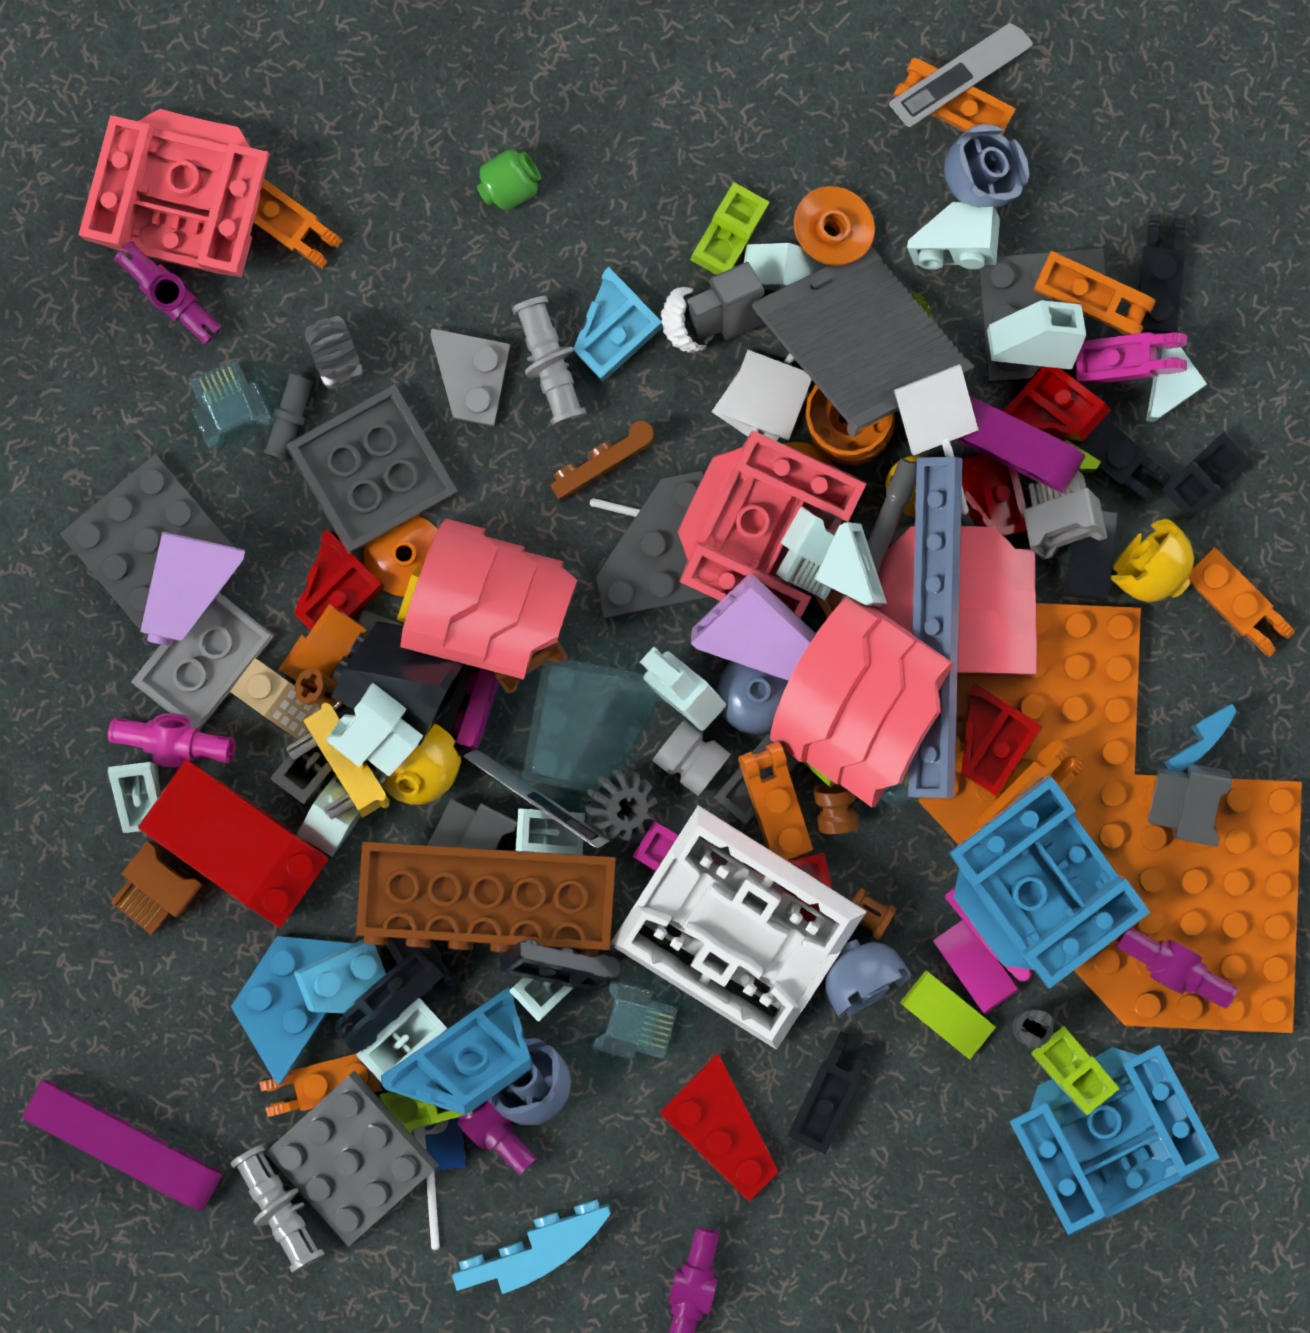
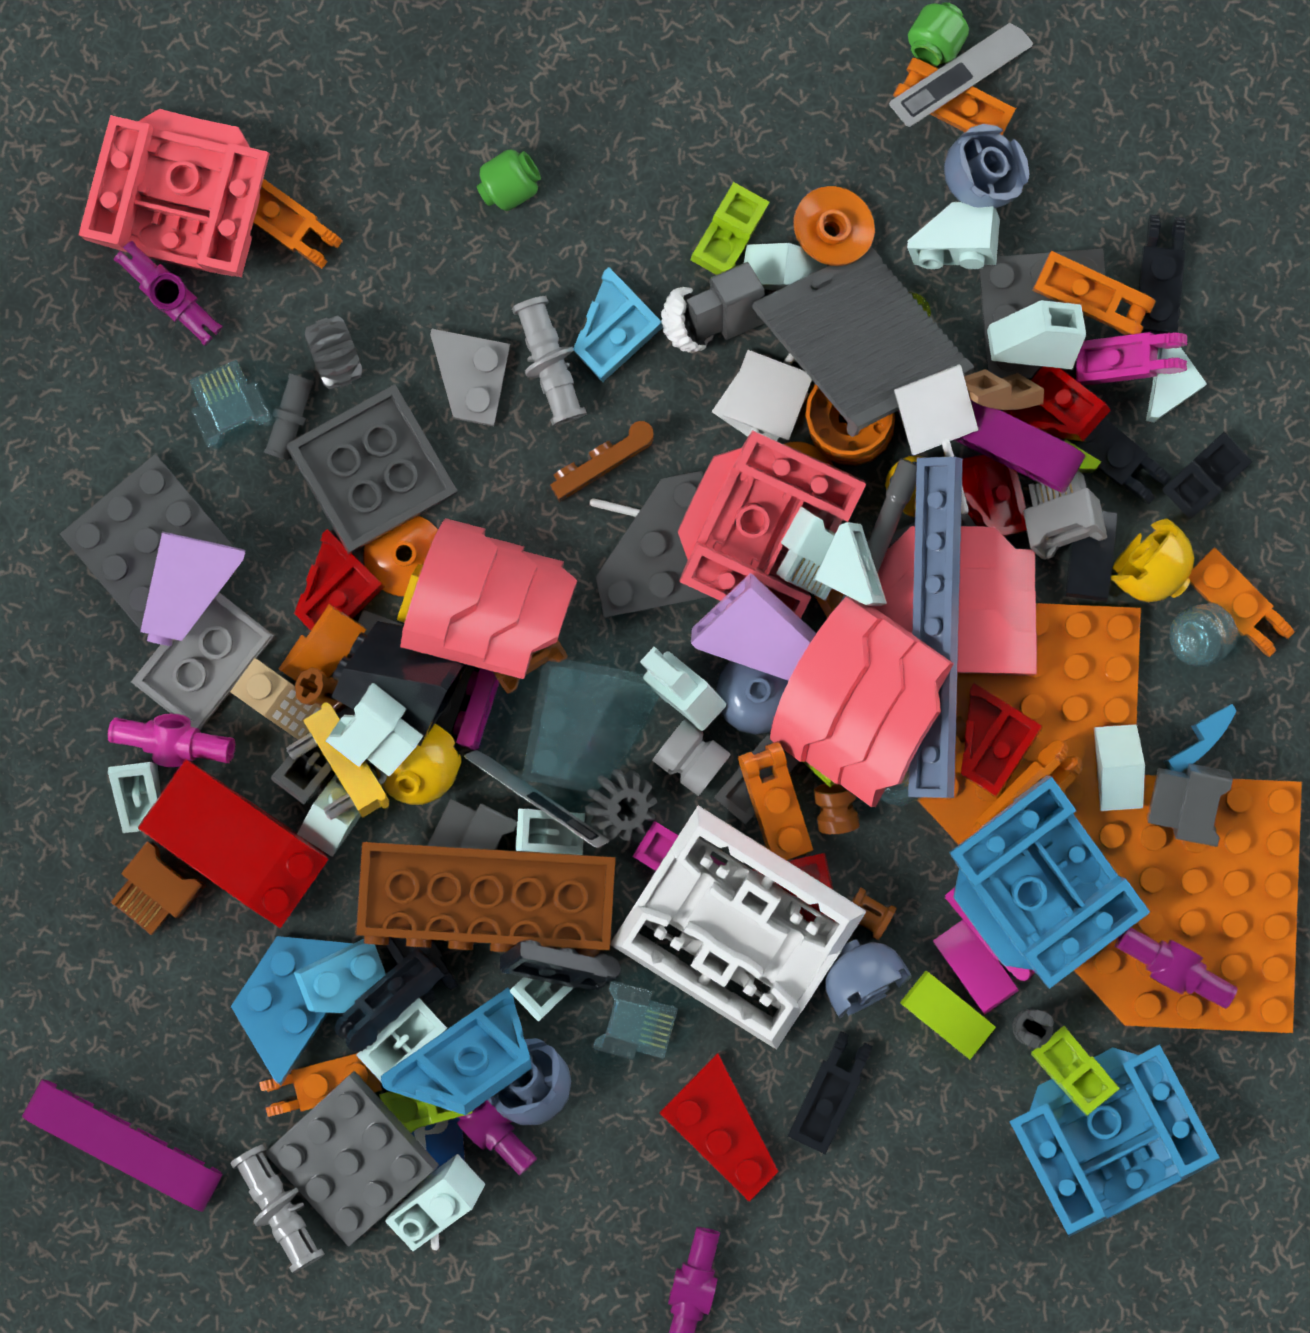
(436, 1202): none -> light aqua slope
(551, 1245): medium azure slope -> none
(938, 33): none -> bright green head
(1003, 393): none -> medium nougat slope
(1119, 767): none -> light aqua slope
(1203, 635): none -> clear light blue hair

